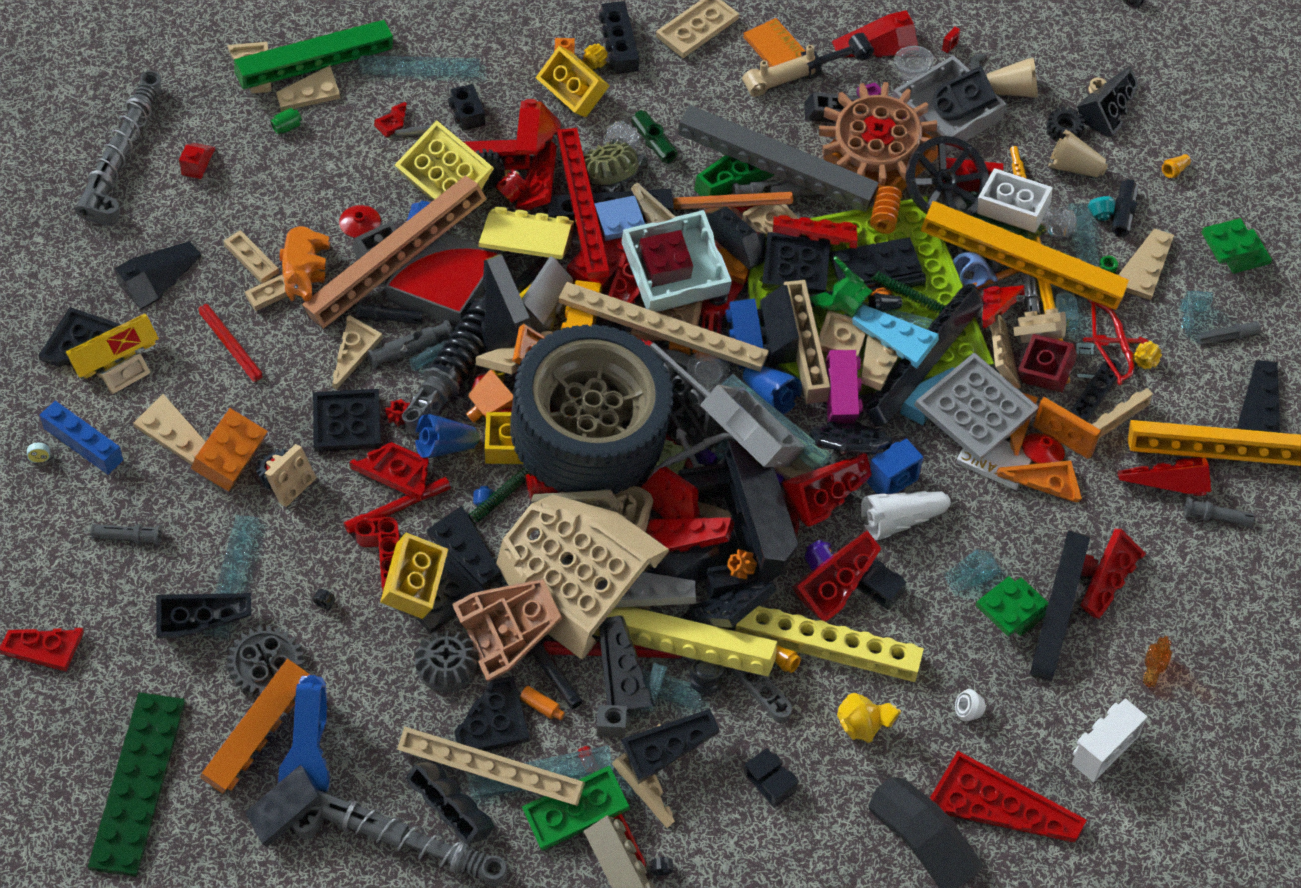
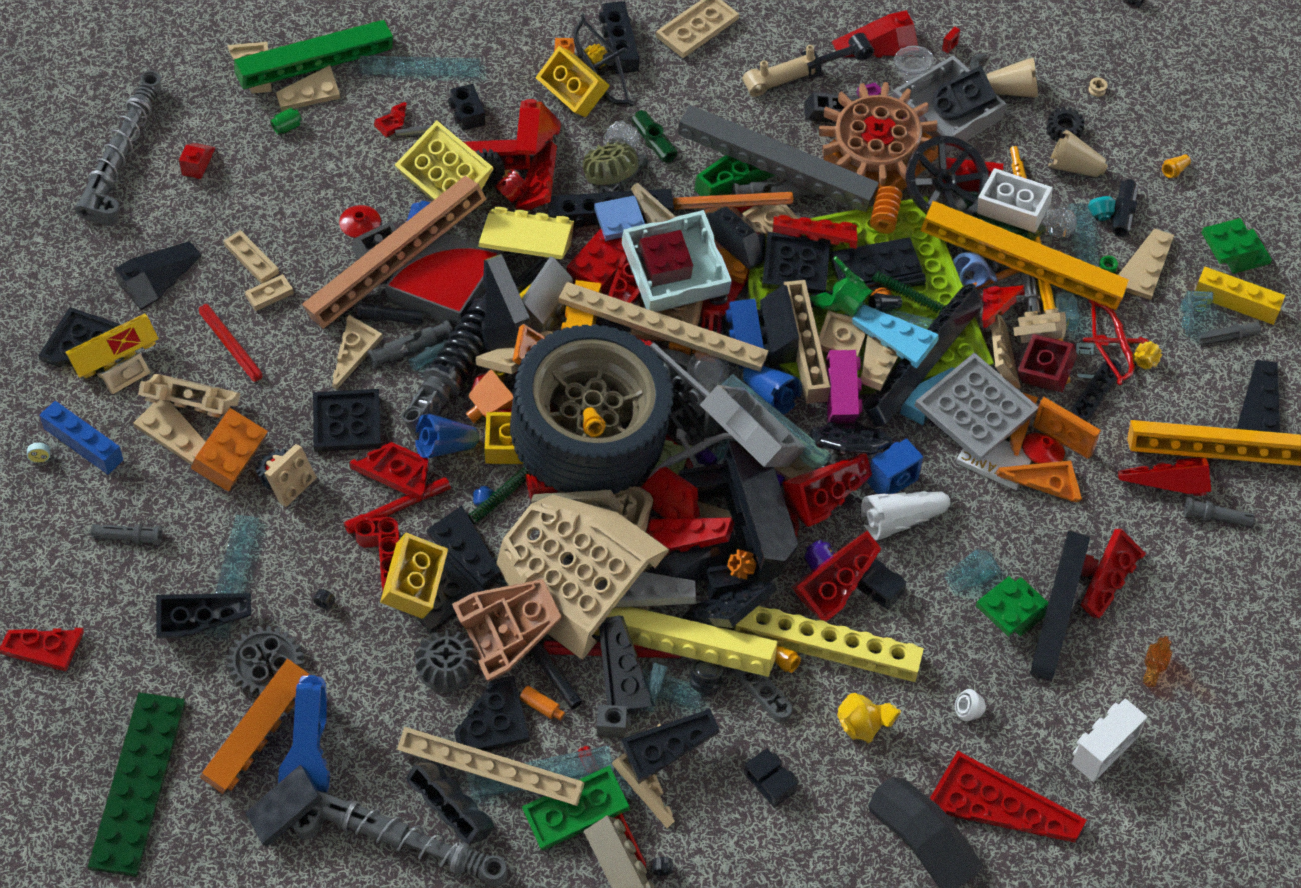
(185, 393): none -> tan bracket
(301, 261): orange animal -> none
(395, 412): red gear -> none
(582, 203): red plate -> none
(593, 423): none -> light orange cone
(608, 59): none -> black piece
(773, 43): orange tile -> none
(1107, 104): black wedge -> none
(1123, 411): tan plate -> none
(1241, 295): none -> yellow brick

